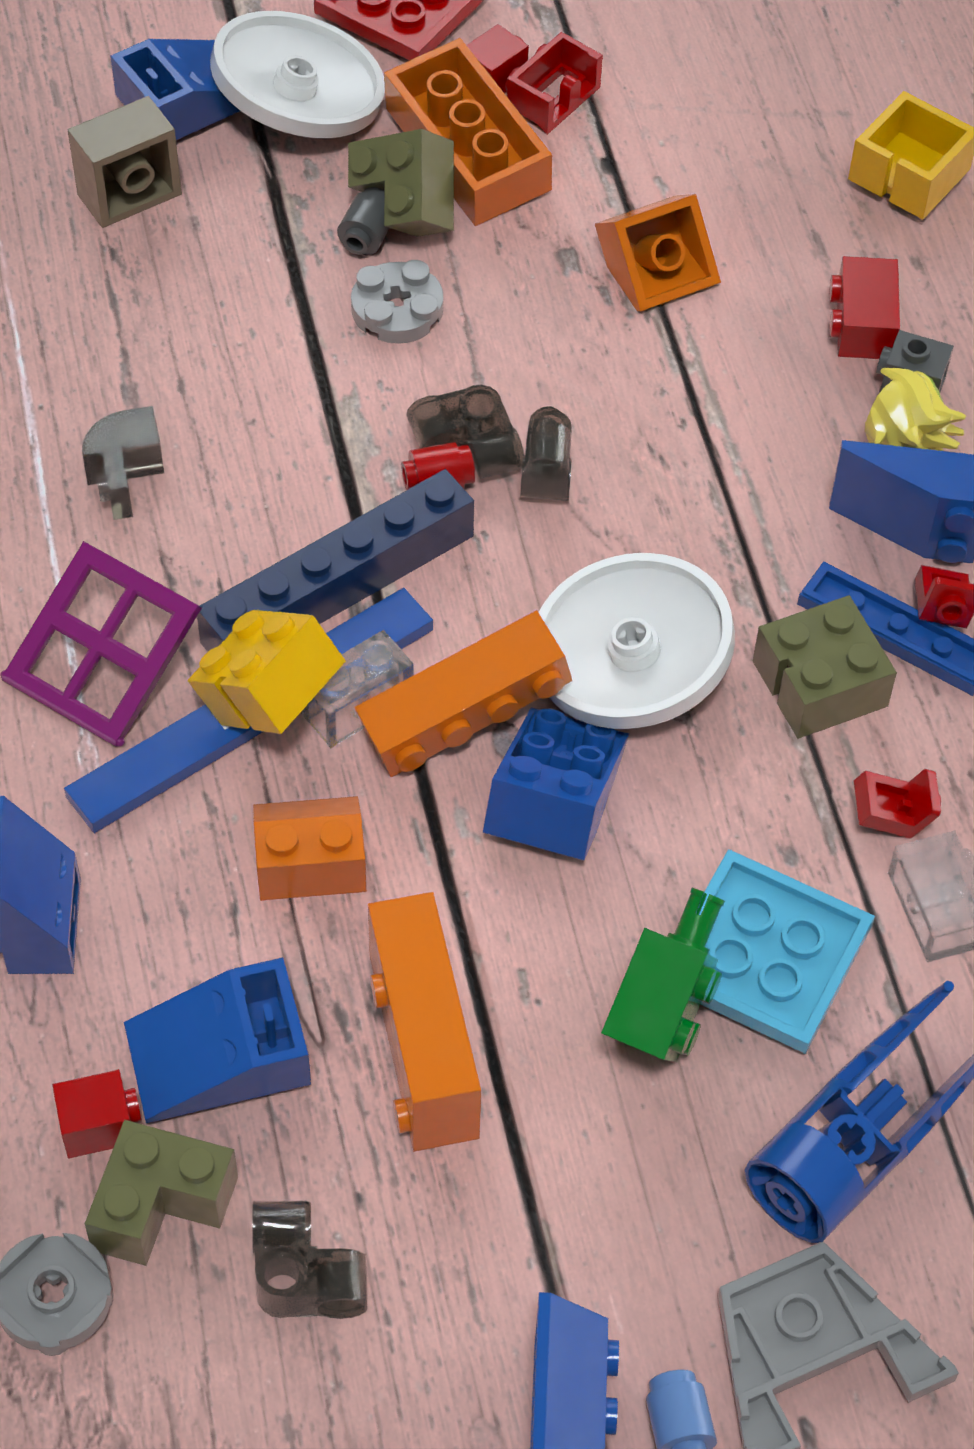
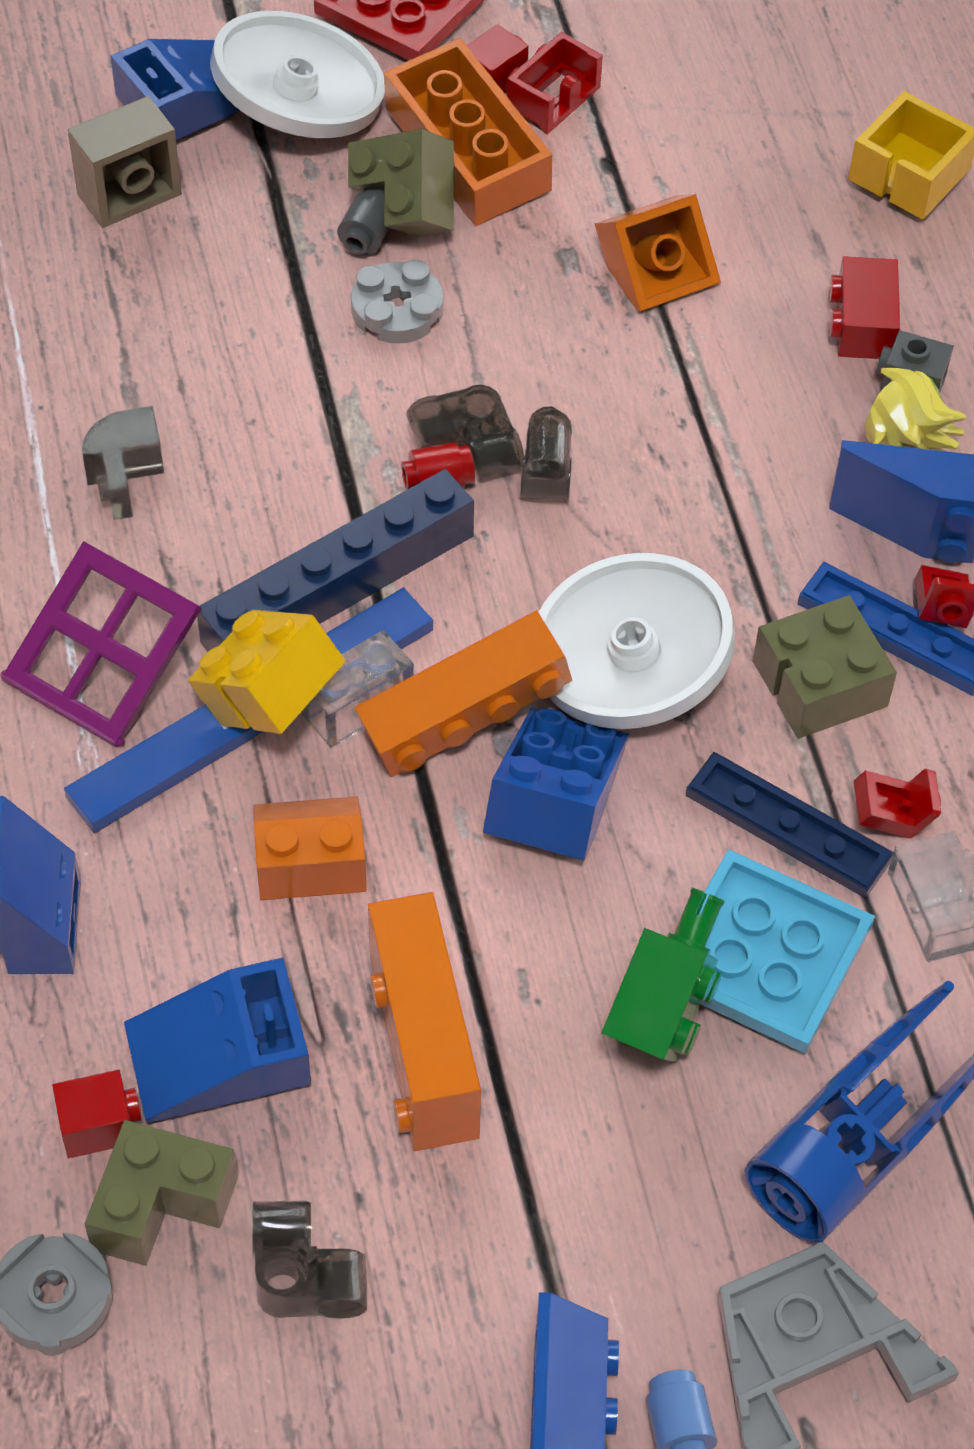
(789, 824): none -> dark blue tile

